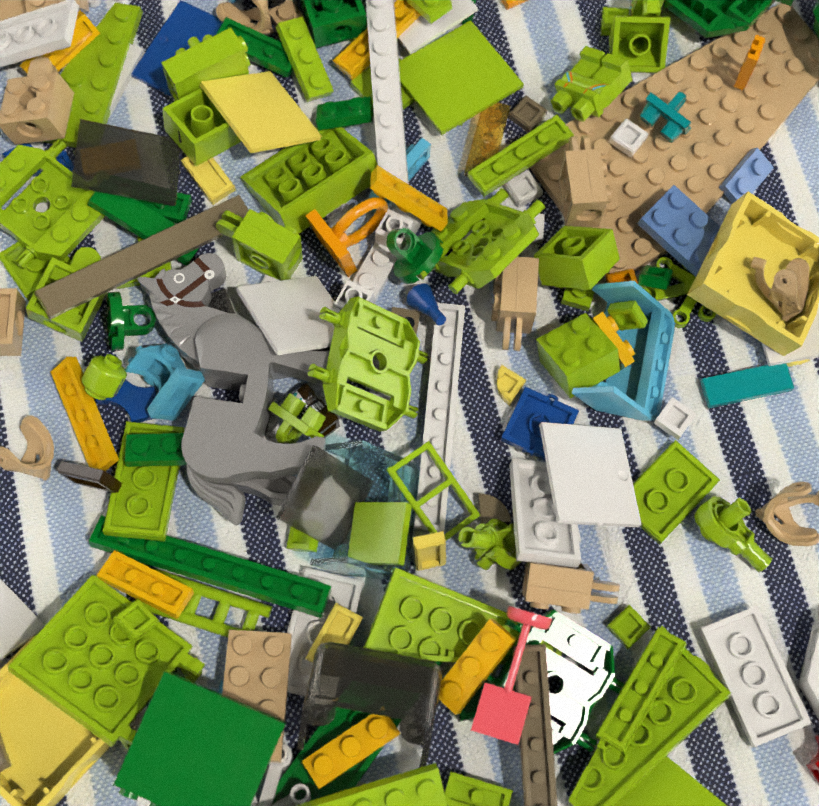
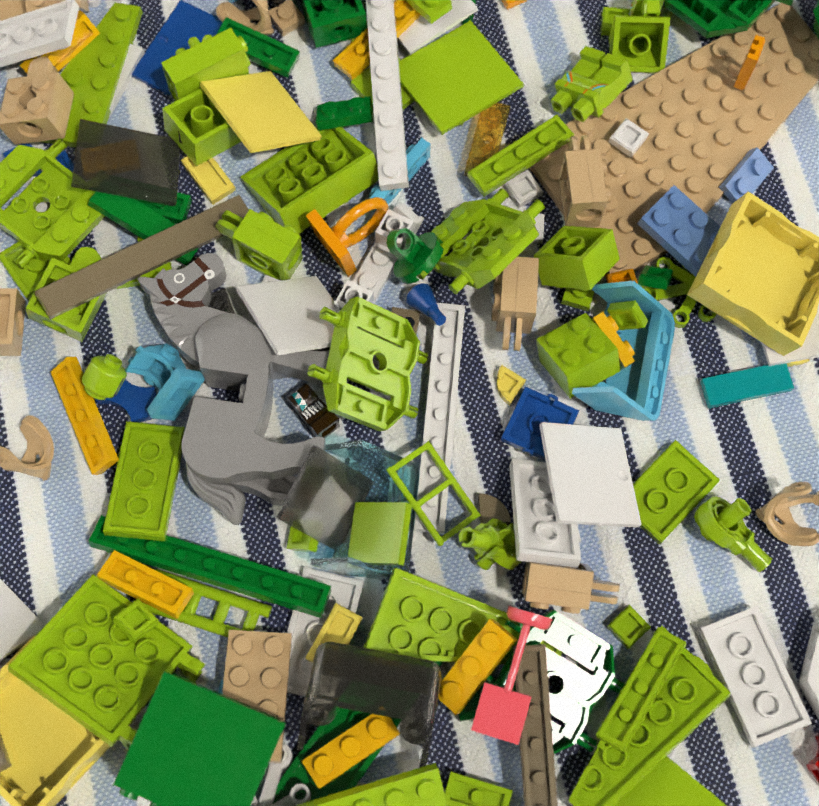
(89, 477): dark brown tile -> none
(121, 321): green tile -> none
(154, 450): green plate -> none
(289, 412): lime hips -> none
(304, 59): lime plate -> none
(408, 198): yellow plate -> none
(429, 550): light yellow tile -> none
(527, 114): dark tan tile -> none
(675, 418): white tile -> none
(676, 122): teal hips -> none
(789, 286): tan helmet -> none

